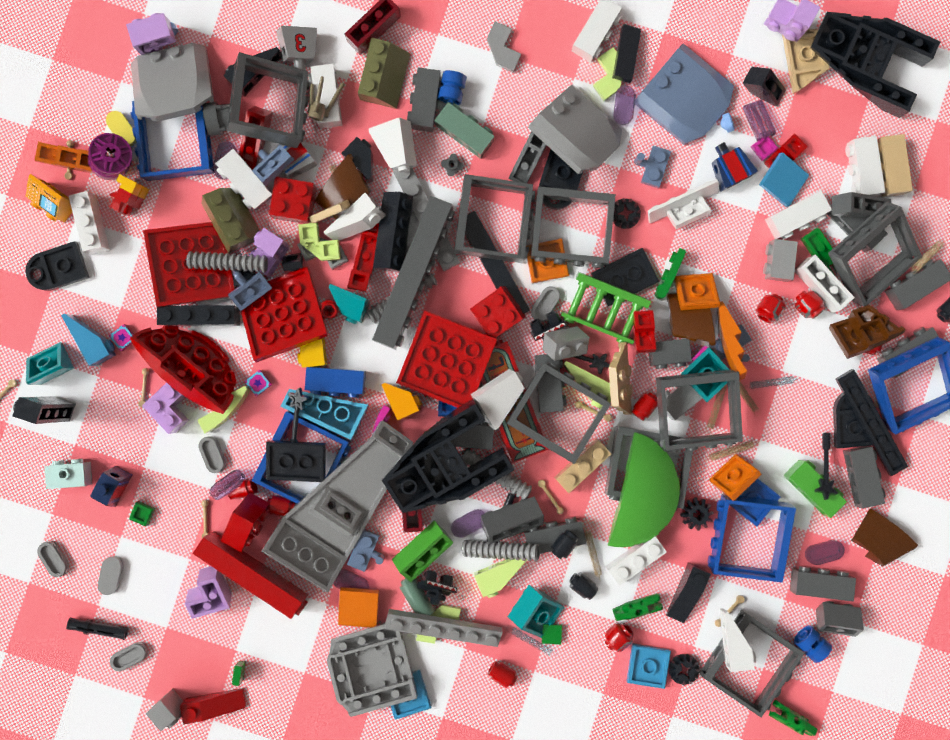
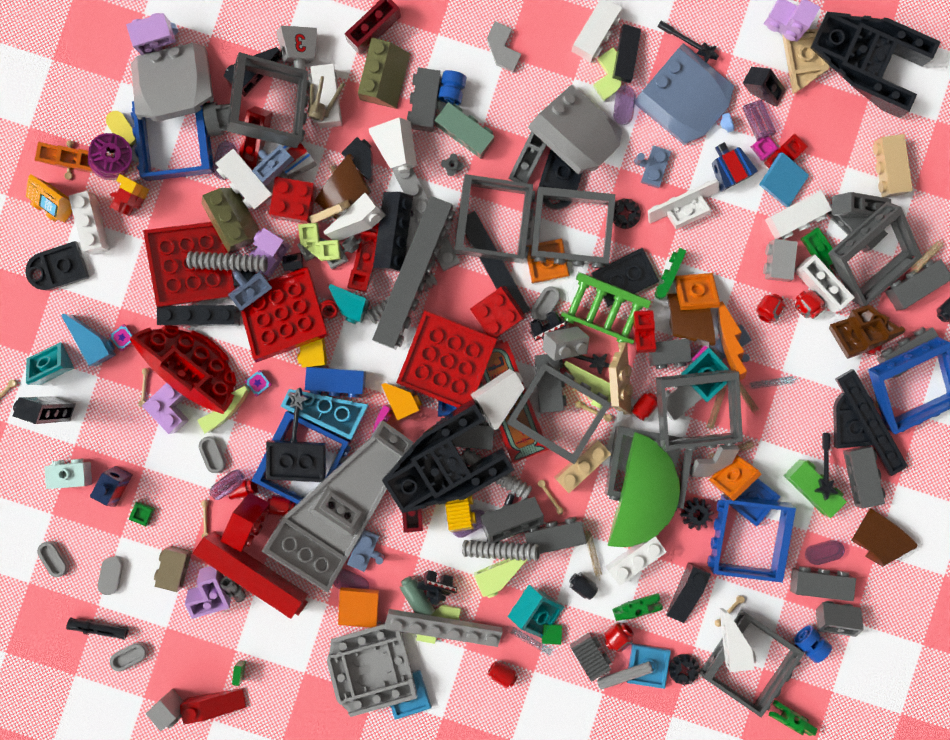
(172, 568): none -> dark tan brick
(233, 589): none -> dark grey pin
(351, 244): none -> dark grey plate
(422, 551): bright green brick -> none
(460, 515): none -> yellow brick
(564, 544): black brick -> none
(590, 657): none -> dark grey brick
(625, 675): none -> light grey axle
(704, 50): none -> black piece
(723, 457): none -> light grey tile
(865, 166): white brick -> none

